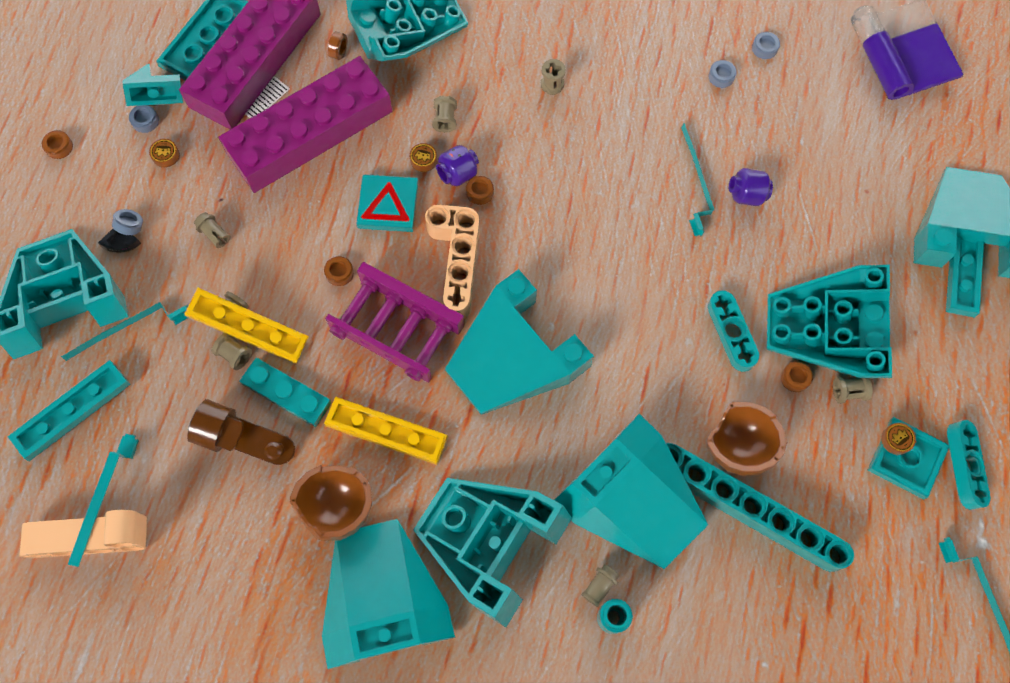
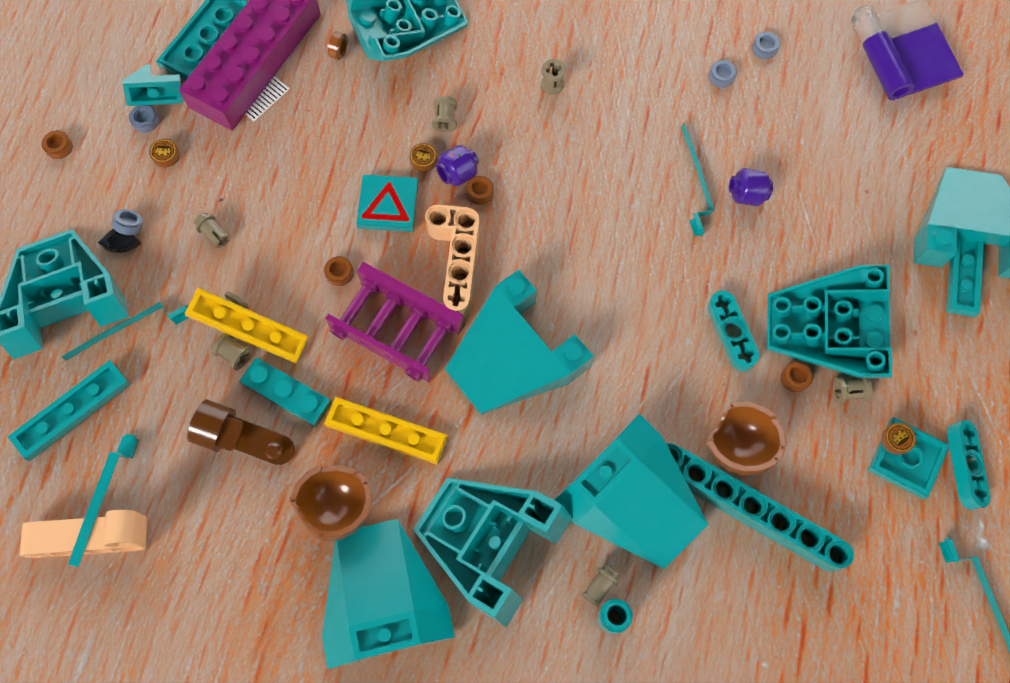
(306, 124): magenta brick -> none

